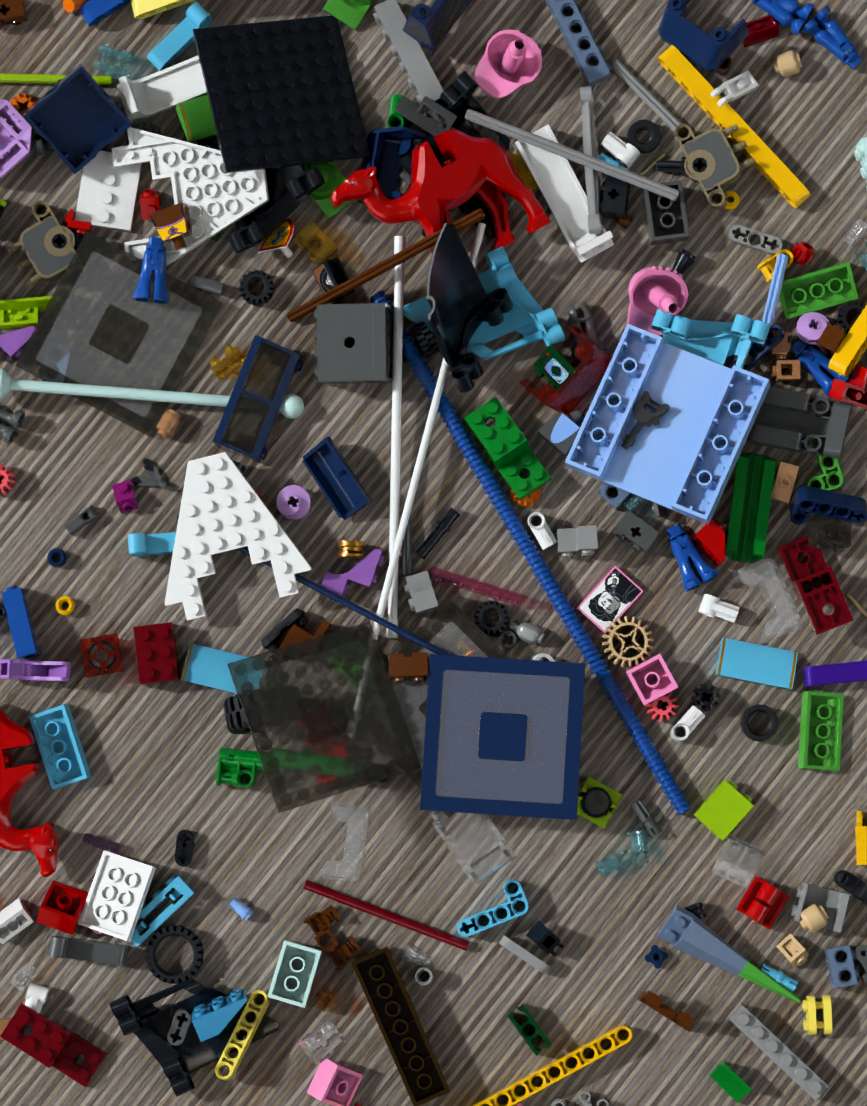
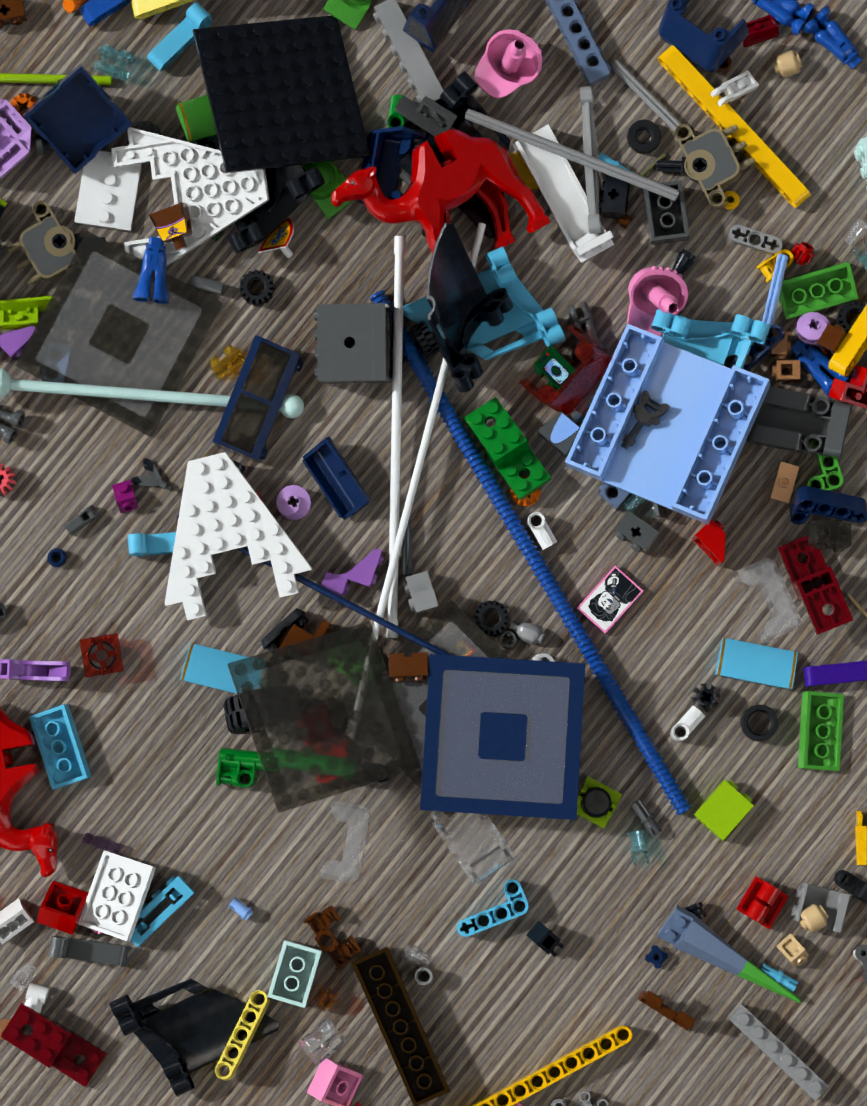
(20, 623): blue slope -> none
(60, 601): yellow plate -> none
(79, 226): red bracket -> none
(149, 203): red bracket -> none
(151, 954): black tyre -> none
(156, 653): dark red brick -> none
(162, 89): white panel -> none
(168, 423): medium nougat brick -> none
(183, 1027): dark grey beam -> none
(189, 848): black beam -> none
(214, 1017): dark azure slope -> none
(310, 233): clear yellow brick -> none
(330, 275): black panel -> none
(350, 549): pearl gold wheel -> none
(381, 267): reddish brown axle -> none
(386, 915): dark red piece -> none
(436, 535): black pin -> none
(477, 587): clear pink plate -> none
(524, 954): light grey beam -> none
(527, 1038): dark green piece -> none
(577, 540): light grey brick -> none
(611, 863): clear light blue piece -> none
(623, 152): white piece -> none
(636, 627): tan gear -> none
(651, 679): bright pink slope -> none
(660, 712): coral gear -> none
(684, 548): blue piece -> none
(713, 607): white piece -> none
(730, 1082): green panel -> none
(737, 861): clear brick -> none
(750, 507): green piece -> none
(811, 1024): light yellow brick -> none
(836, 967): sand blue brick -> none

